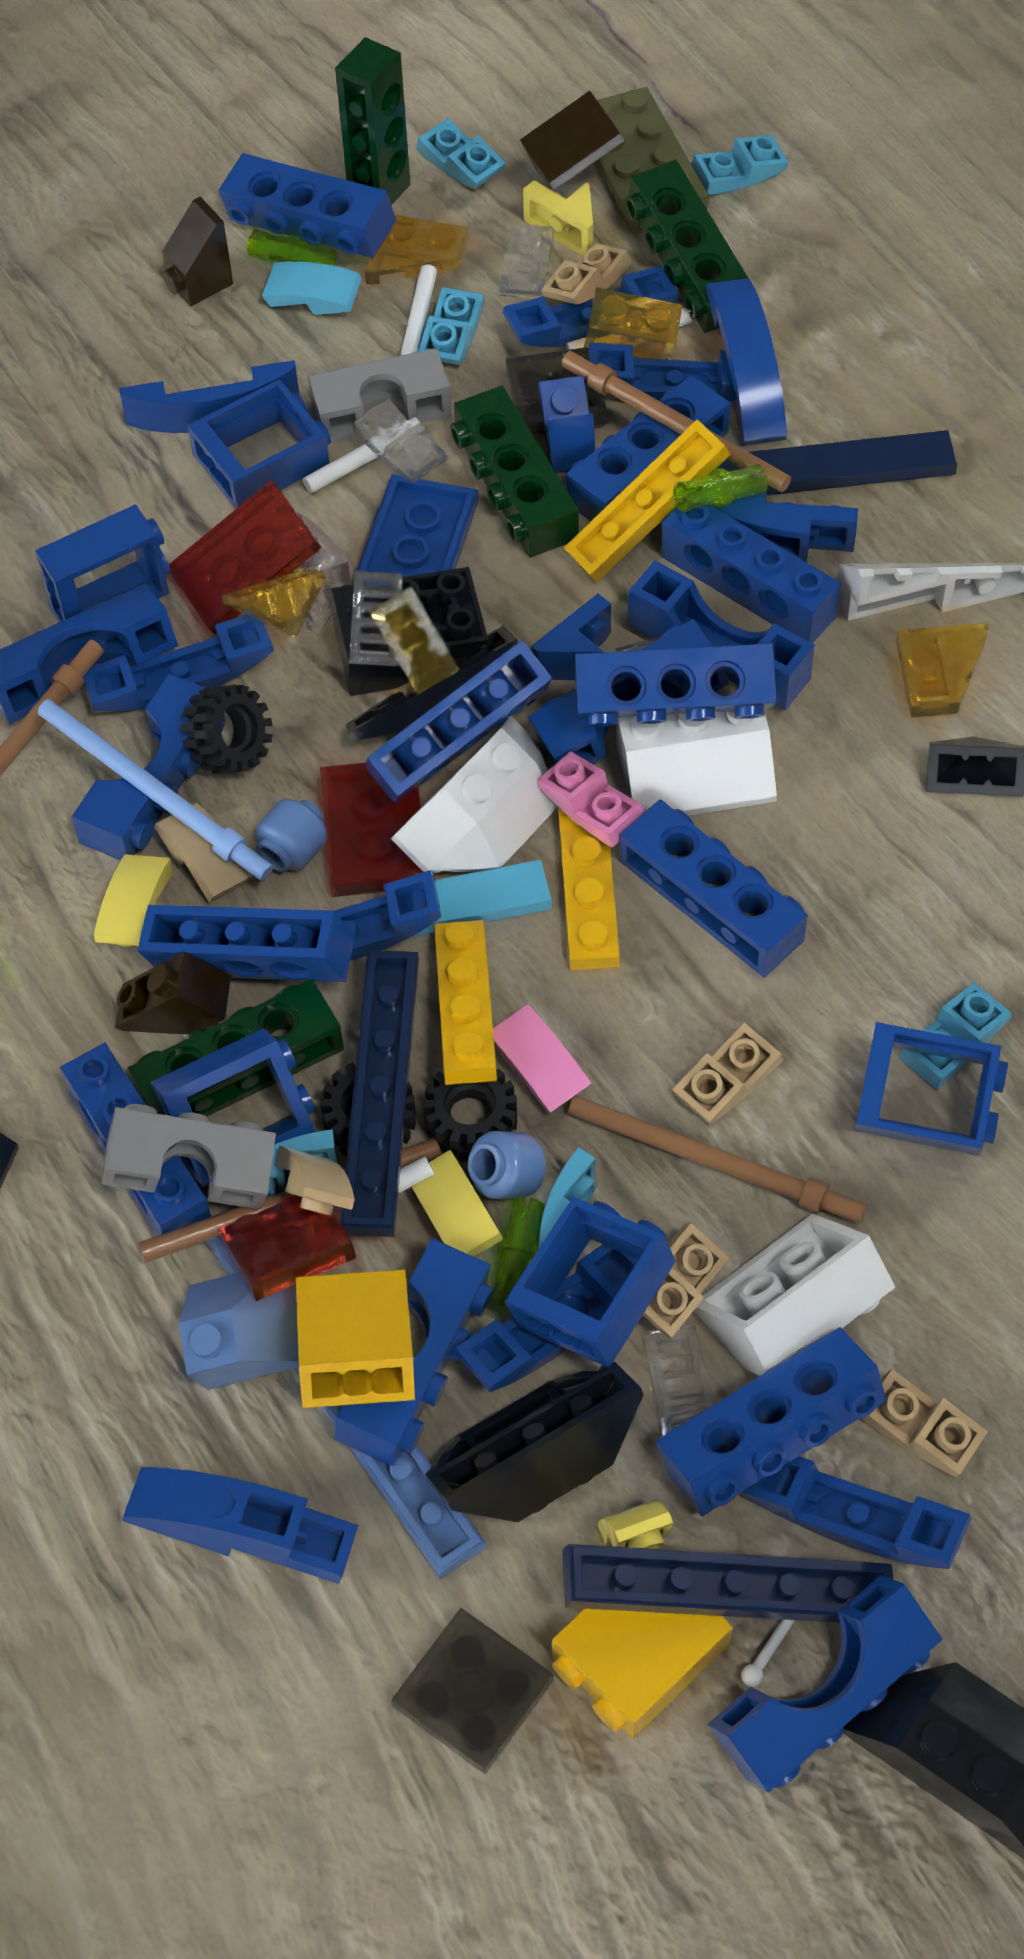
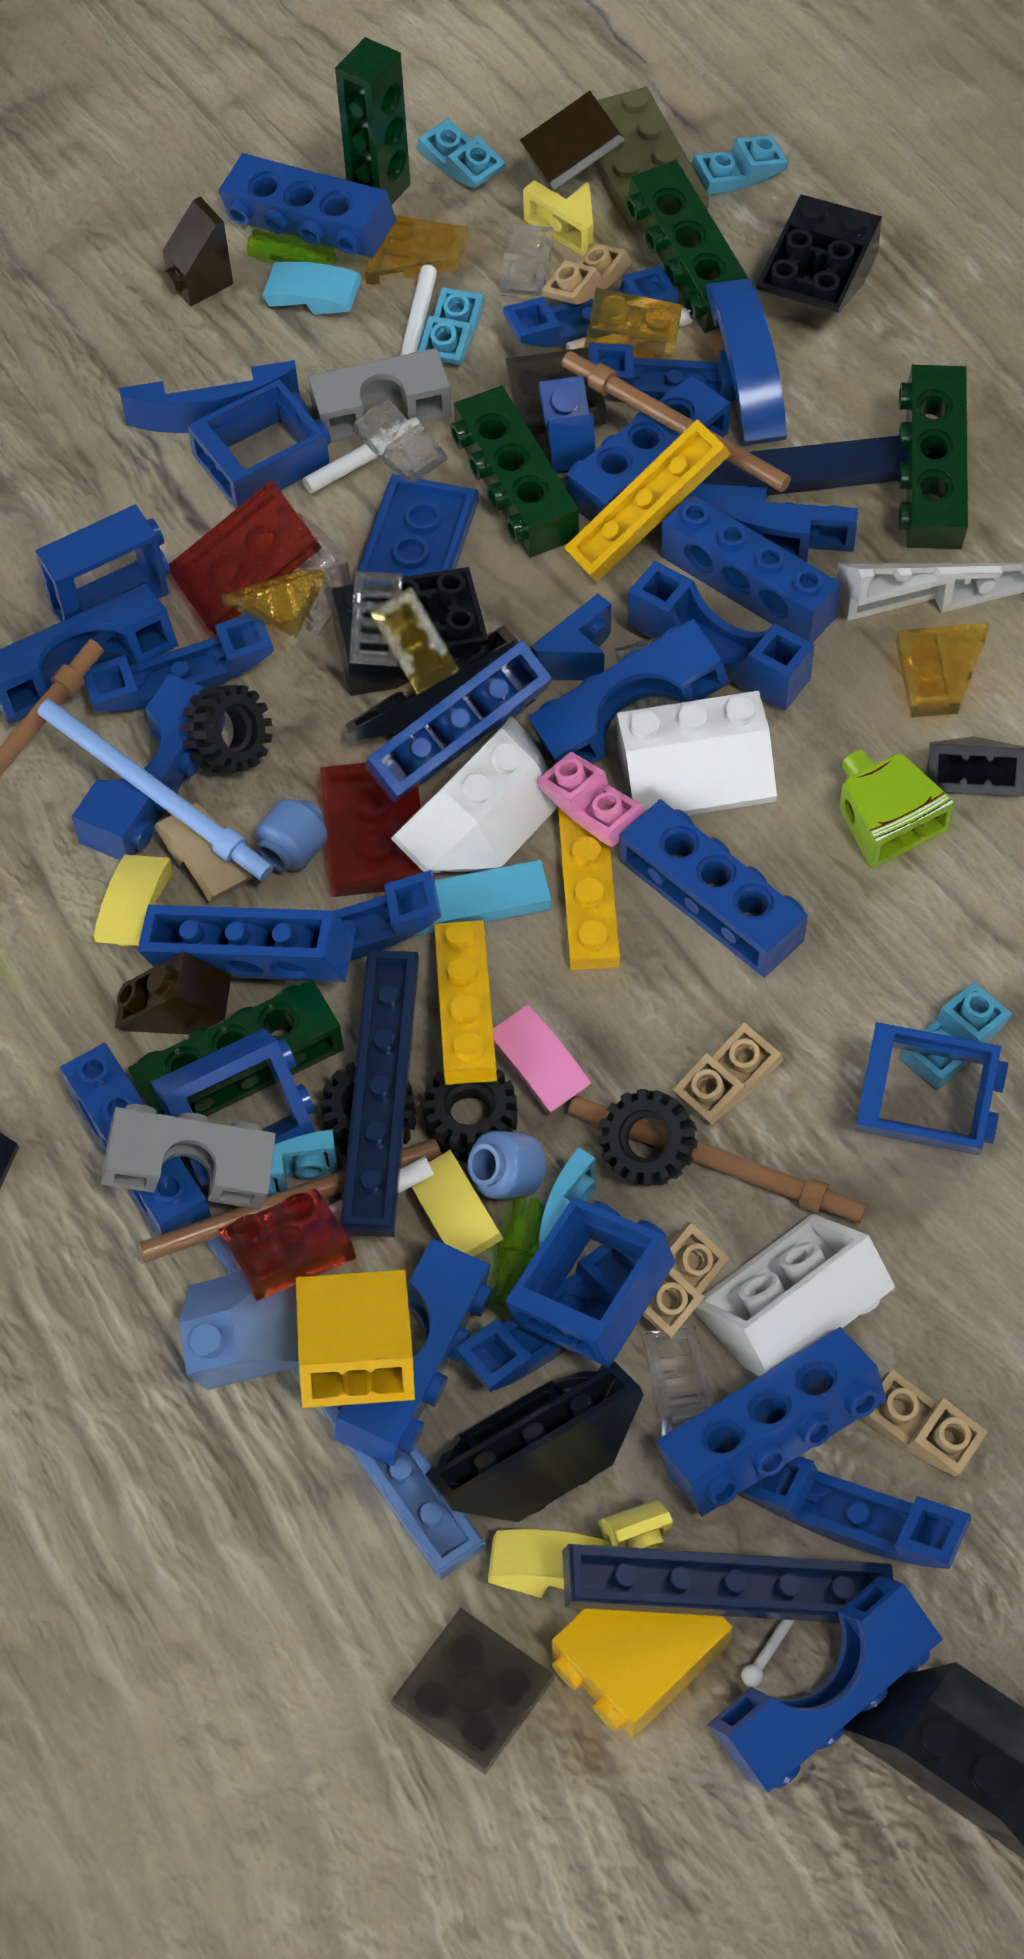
(240, 1516): blue slope -> none
(316, 1180): tan slope -> none
(532, 1558): none -> light yellow slope
(616, 1137): none -> black tyre
(720, 487): clear neon green pin -> none
(748, 664): blue brick -> none
(822, 254): none -> black slope
(891, 806): none -> lime torso
(942, 393): none -> dark green brick

